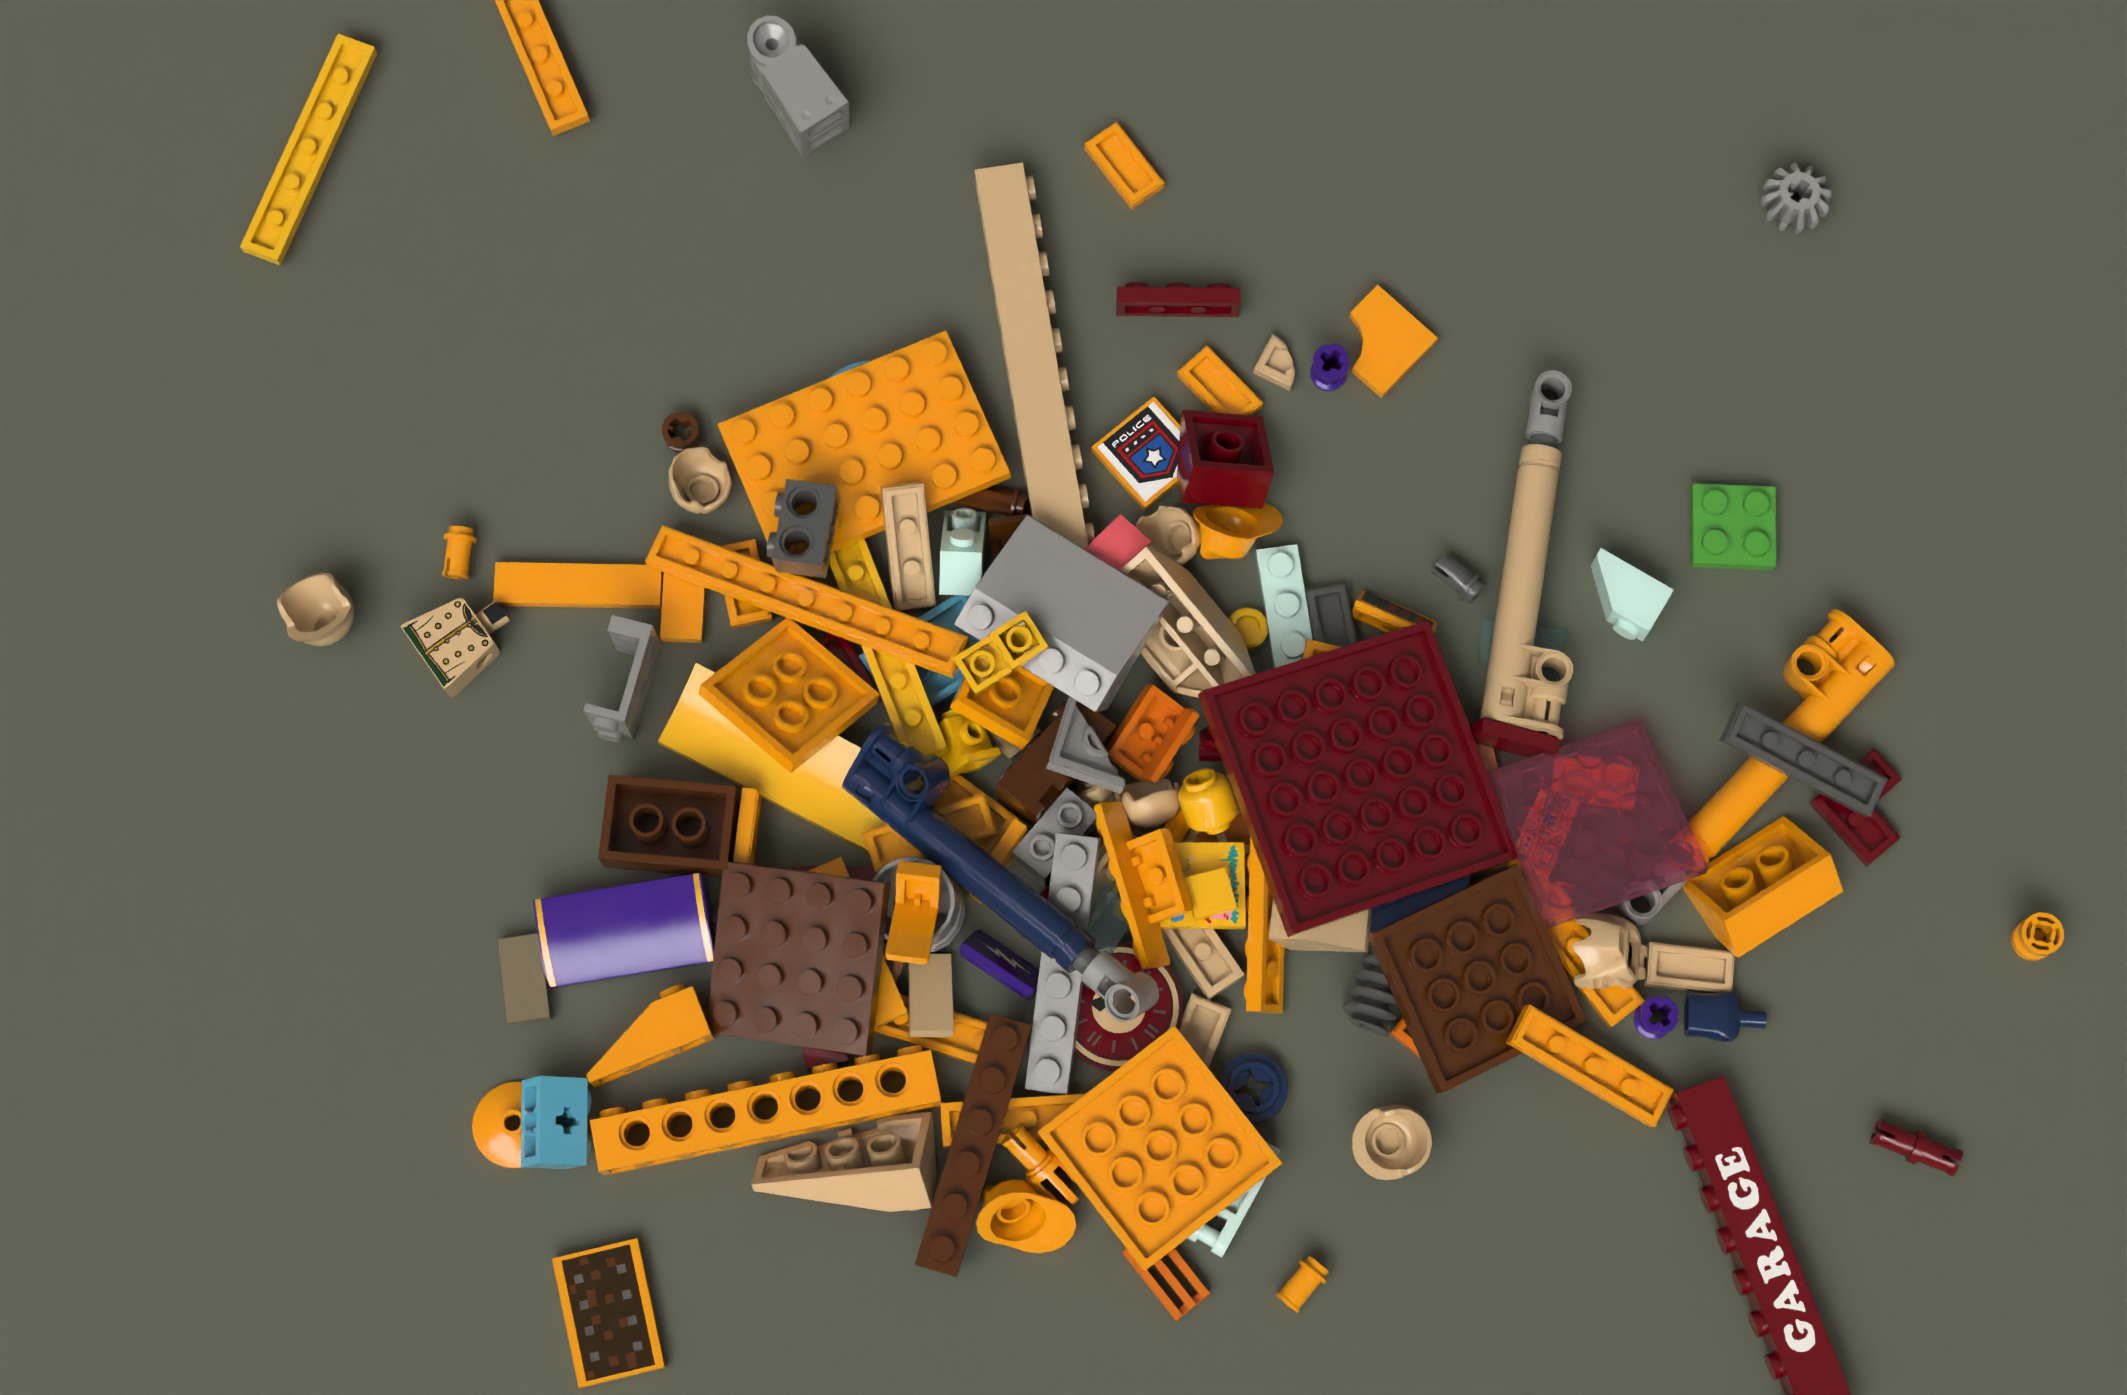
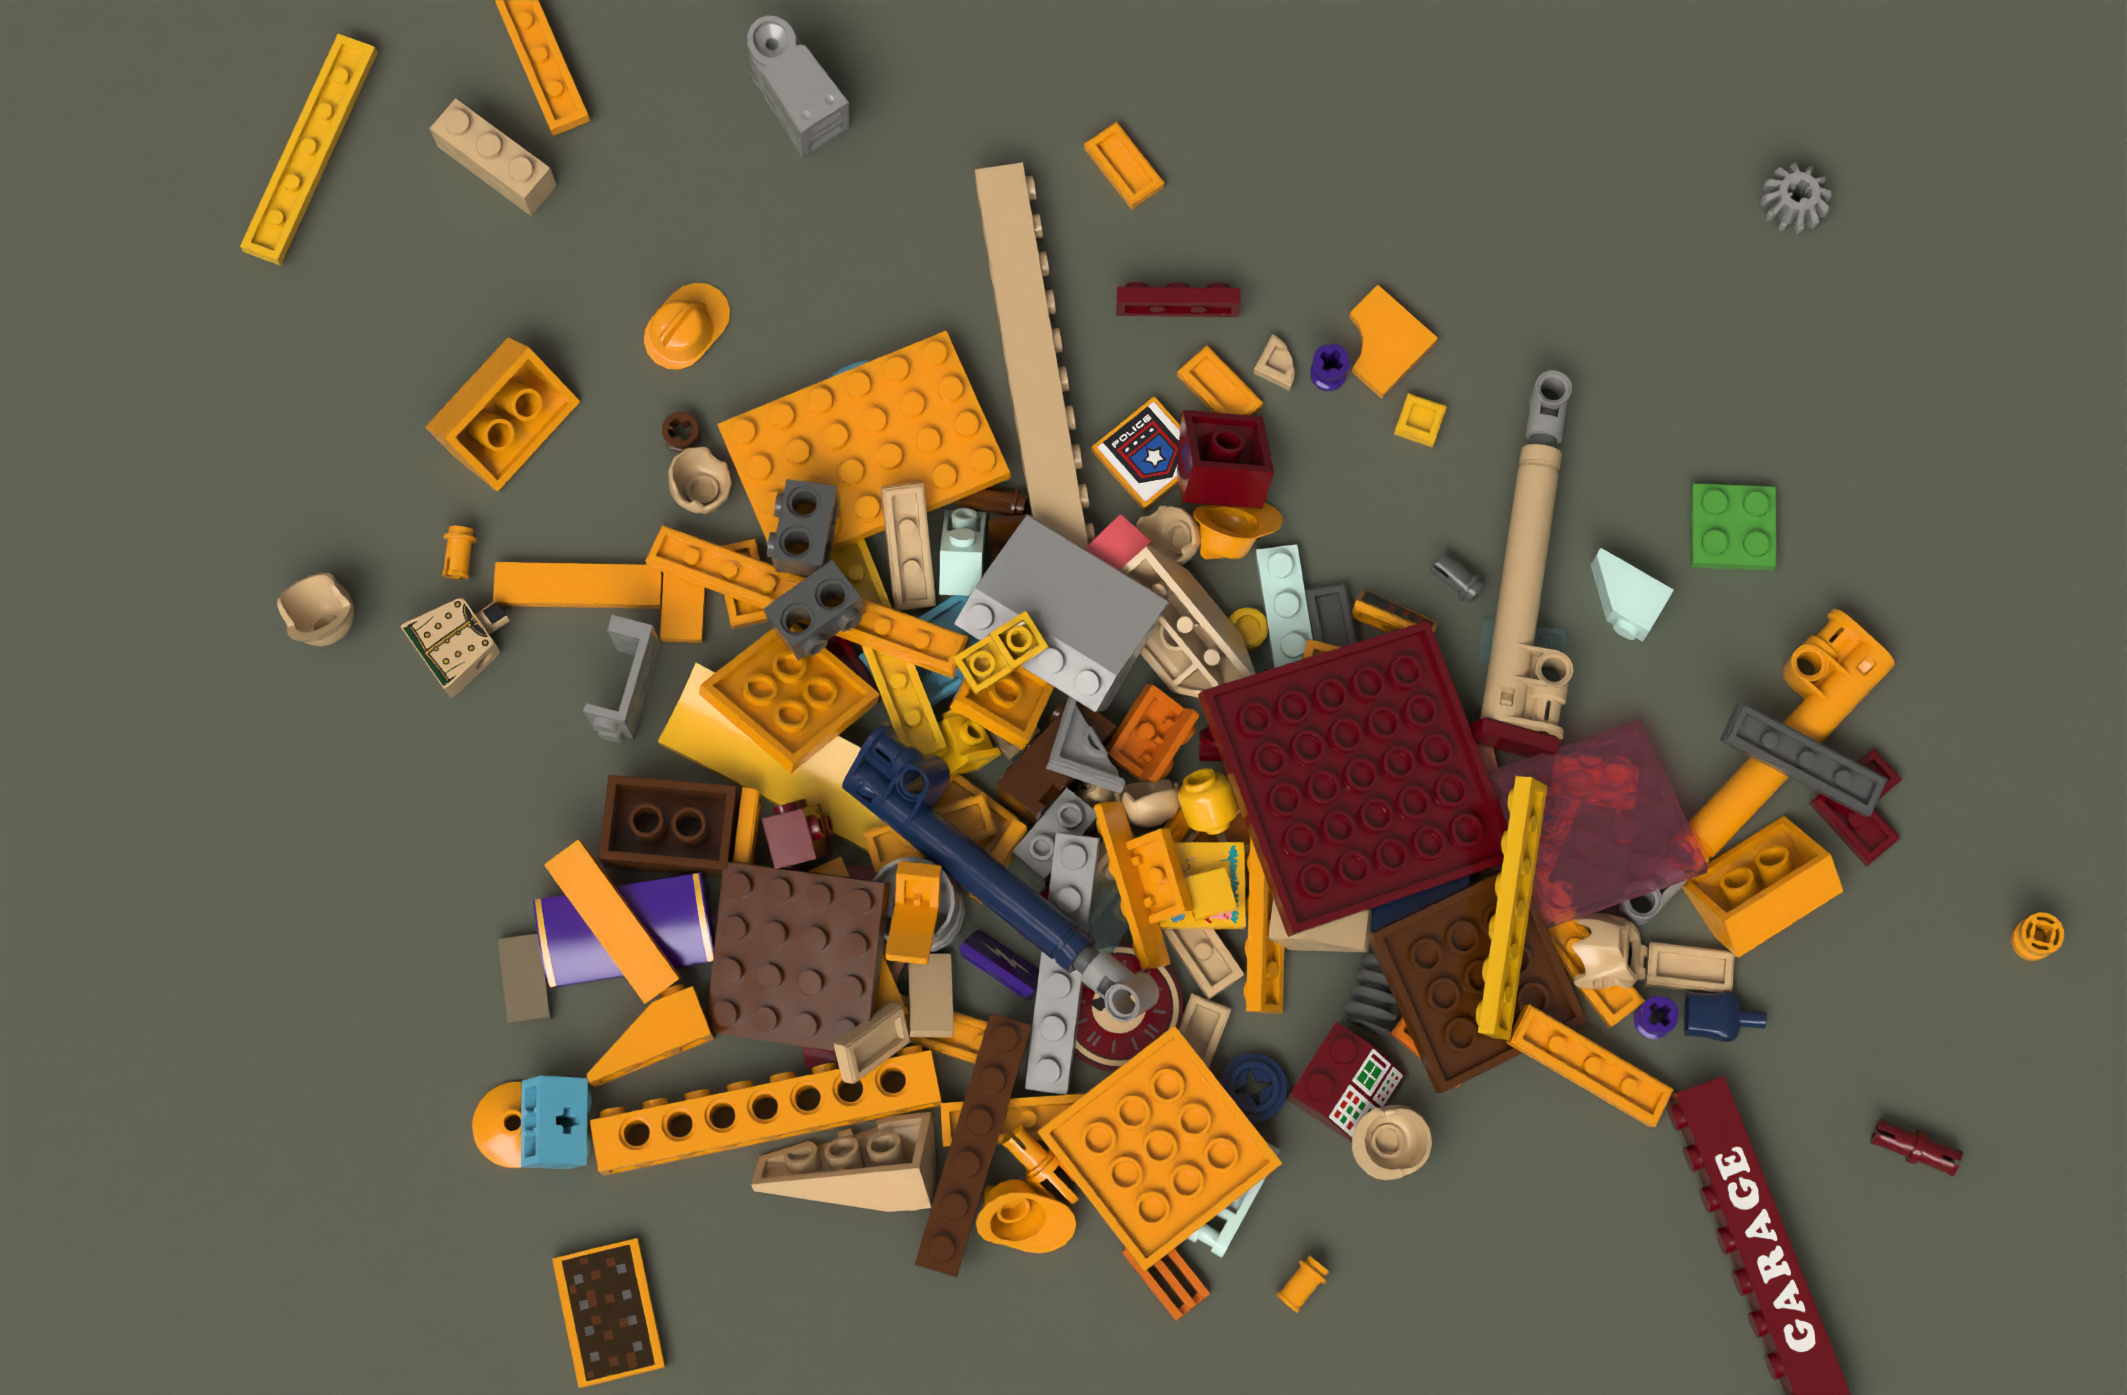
(493, 157): none -> tan brick
(503, 413): none -> light orange slope
(612, 921): none -> light orange tile
(686, 325): none -> light orange piece
(798, 833): none -> dark red brick
(808, 602): none -> dark grey brick
(871, 1043): none -> tan tile
(1345, 1081): none -> dark red slope
(1420, 420): none -> yellow tile
(1510, 921): none -> yellow plate

